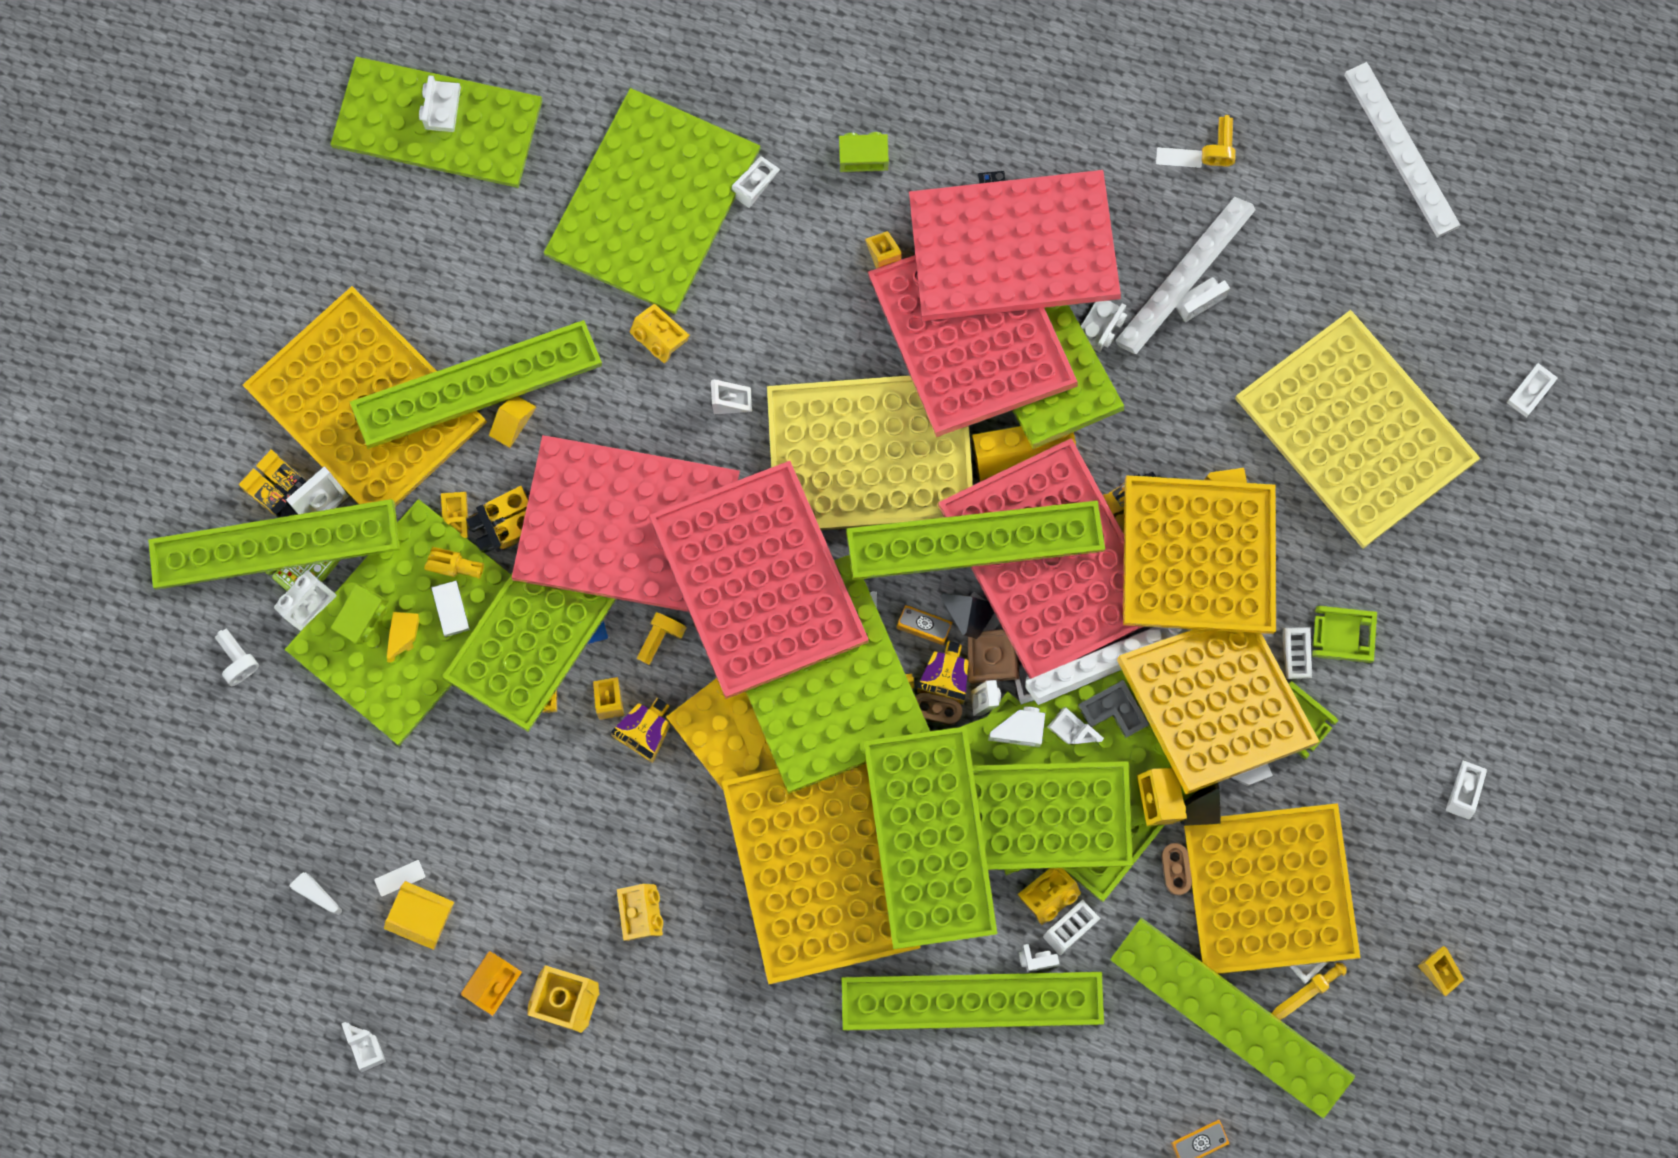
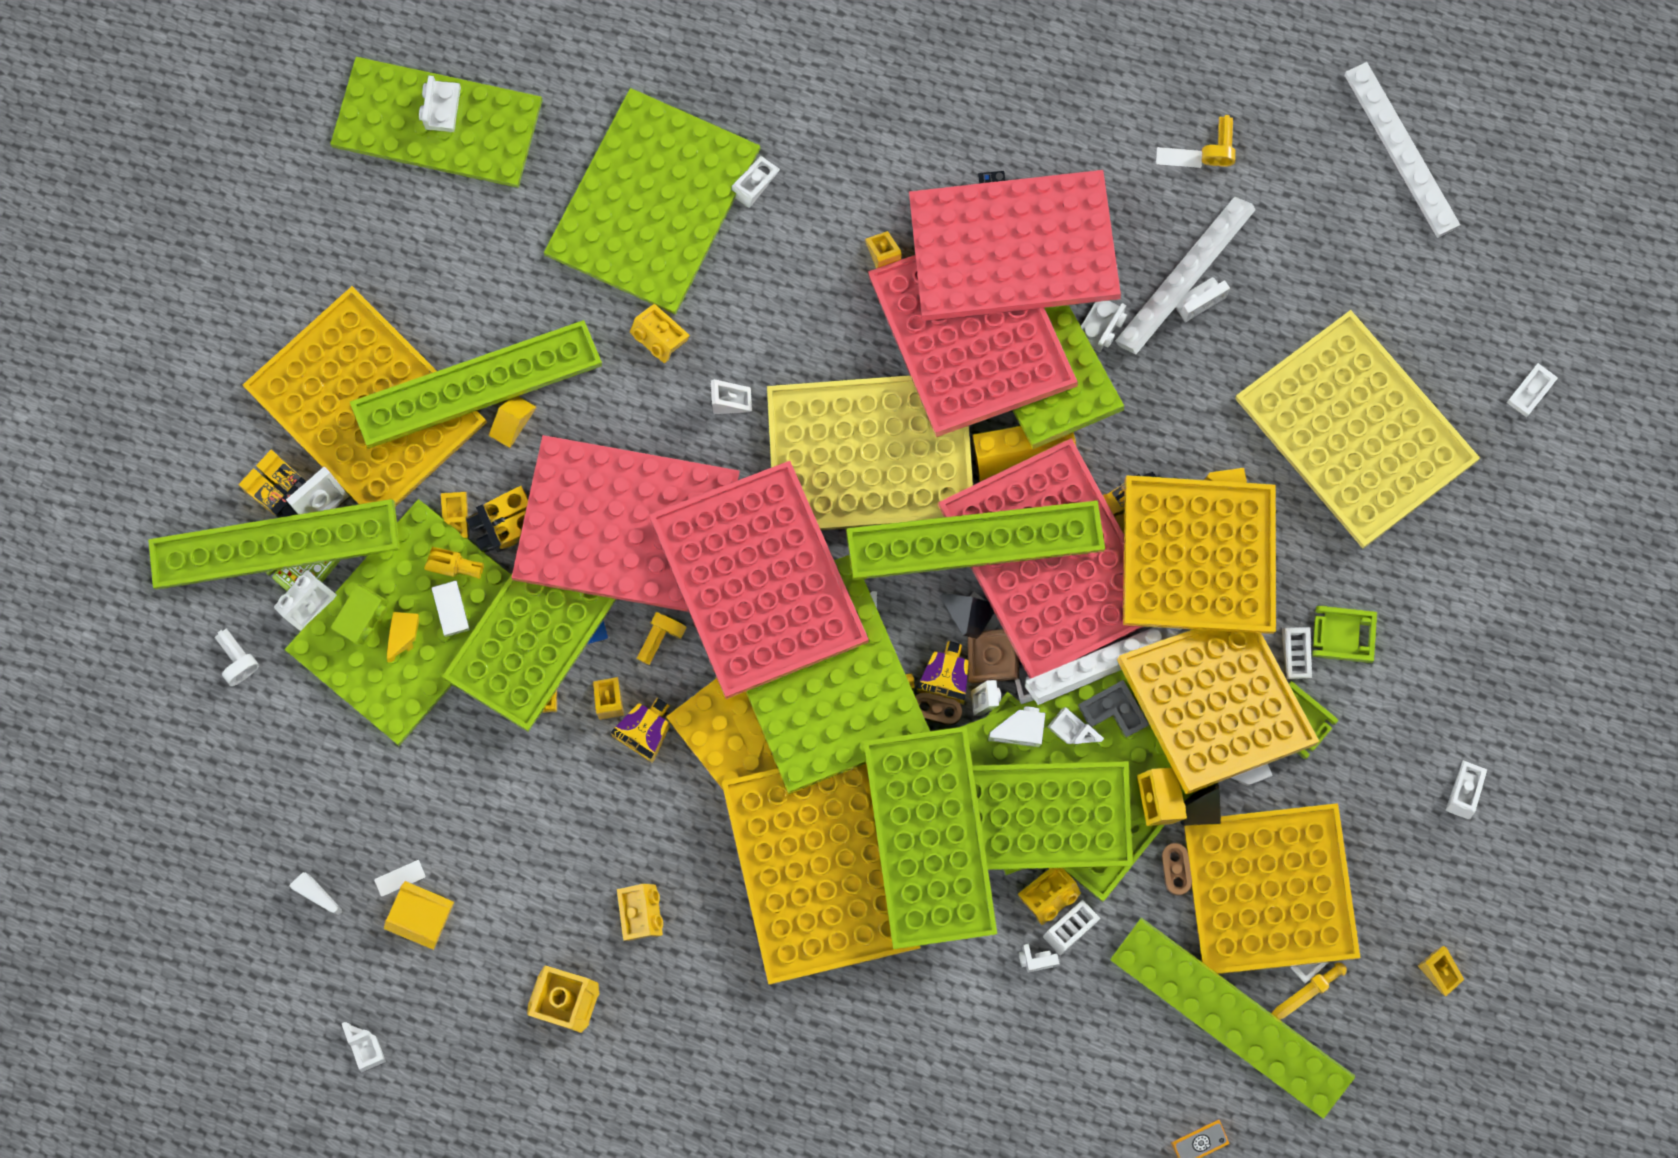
(491, 983): light orange panel -> none
(863, 152): lime brick -> none
(924, 625): slope -> none
(972, 1001): lime plate -> none

